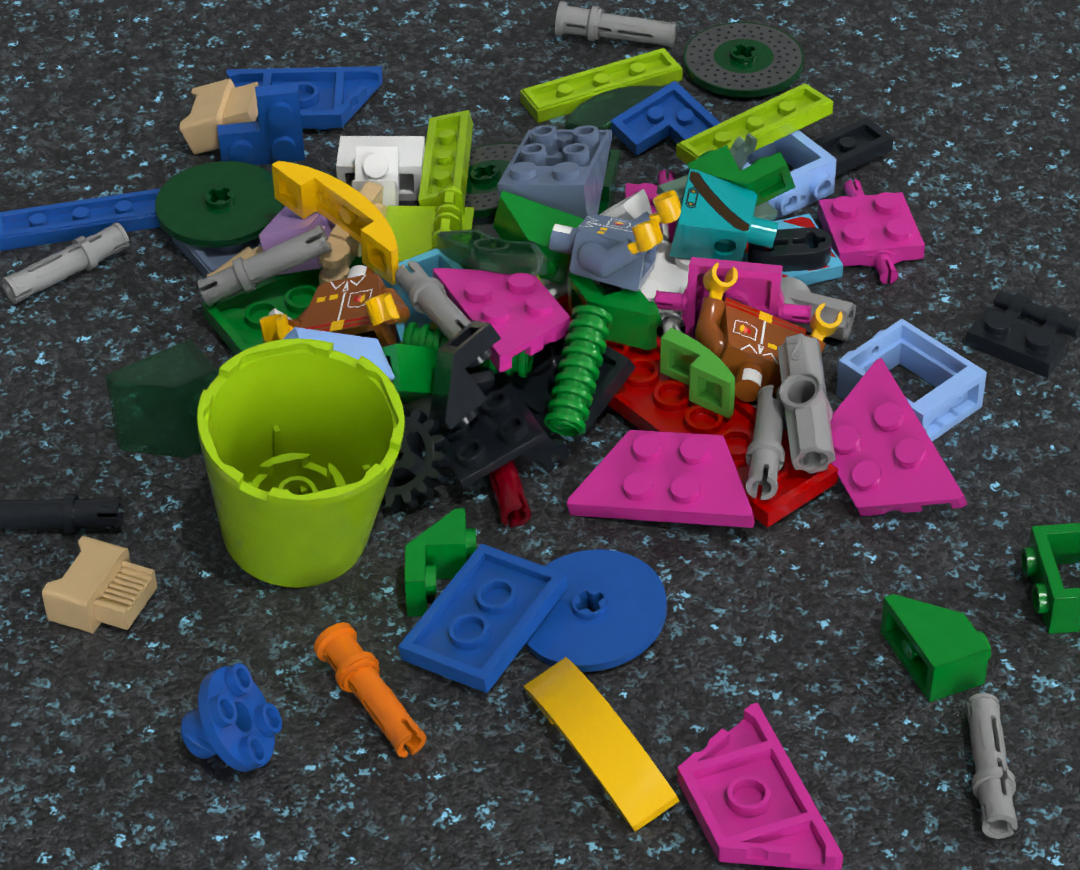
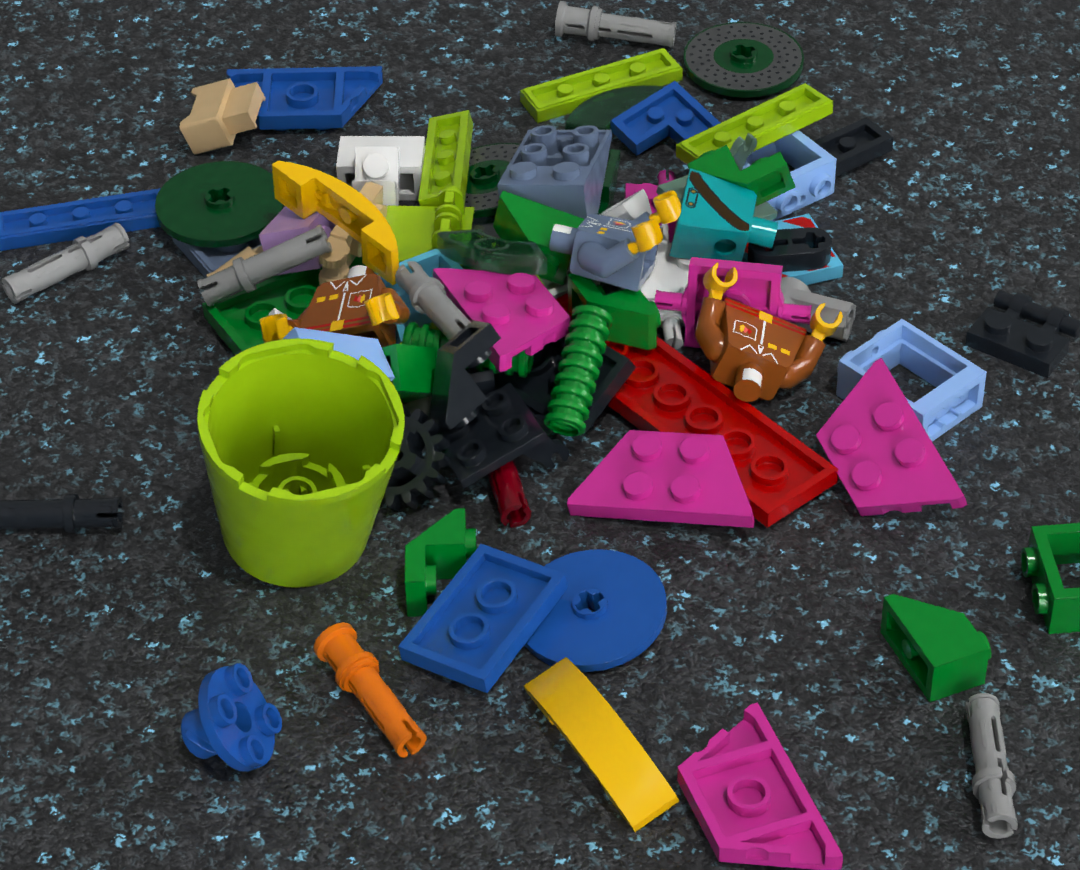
(99, 588): tan piece -> none
(159, 399): clear green slope -> none
(273, 137): blue plate -> none
(693, 364): bright green slope -> none
(765, 453): light grey pin -> none
(806, 404): light grey piece -> none
(871, 229): dark pink plate -> none

